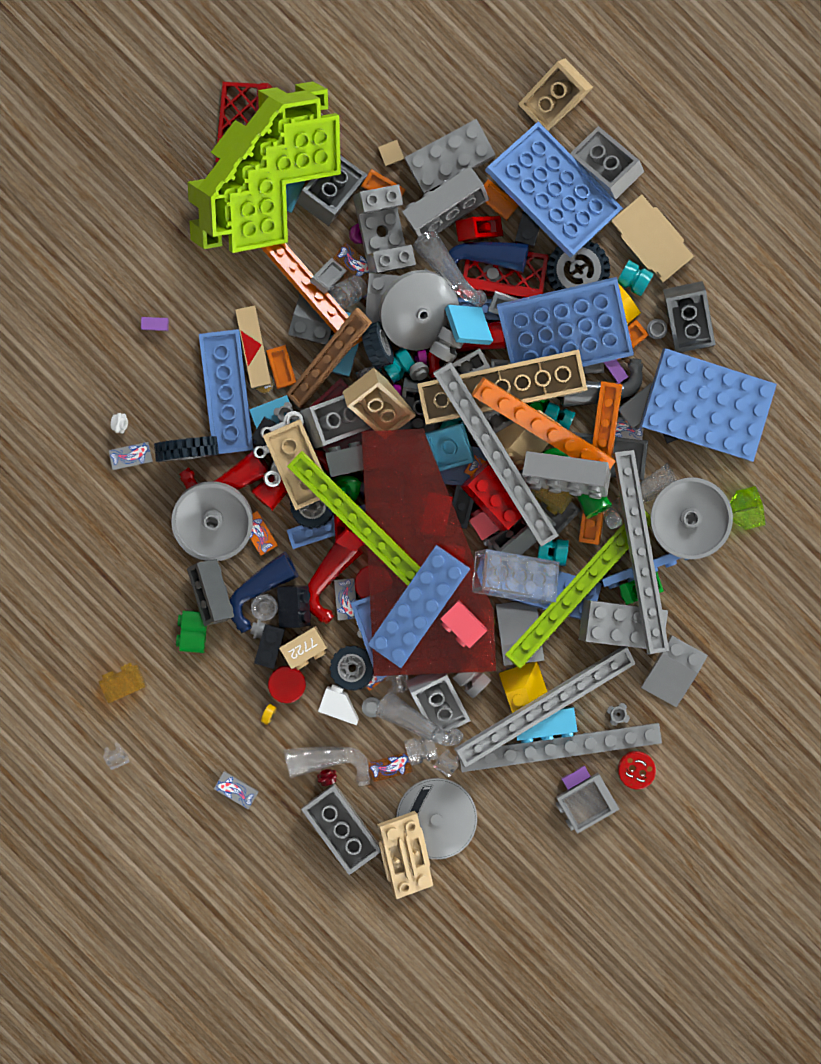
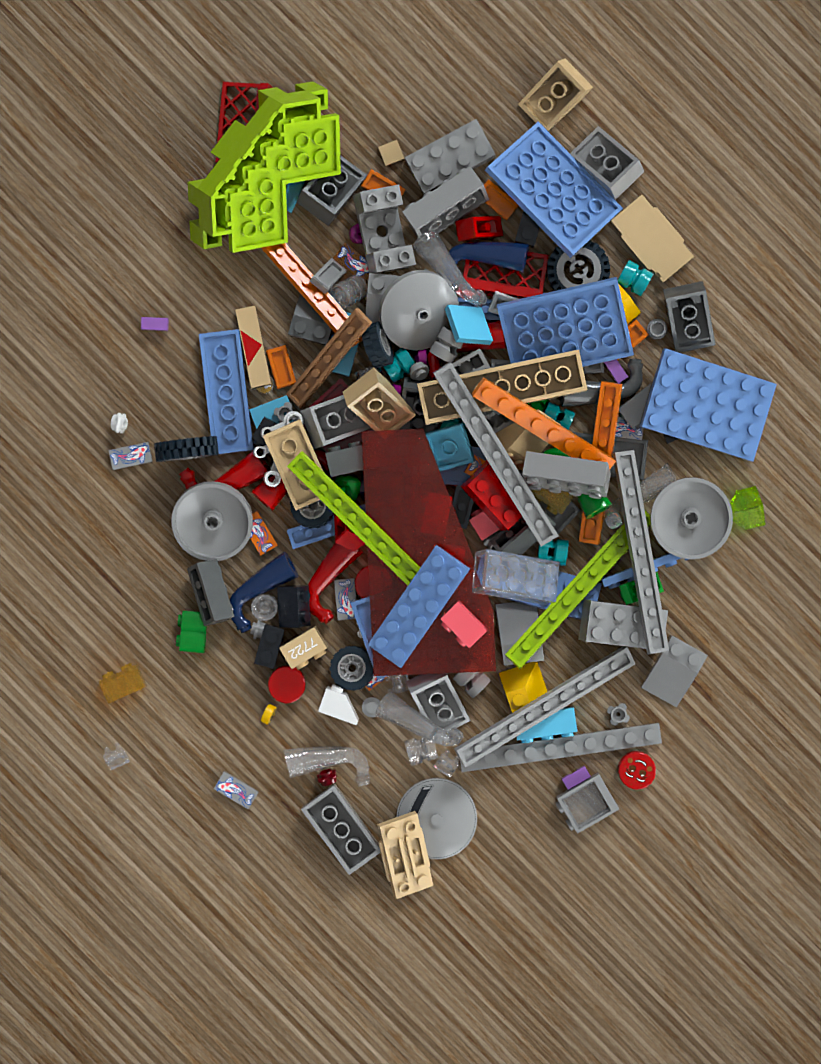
(390, 767): tile -> none
(492, 273): light grey plate -> none

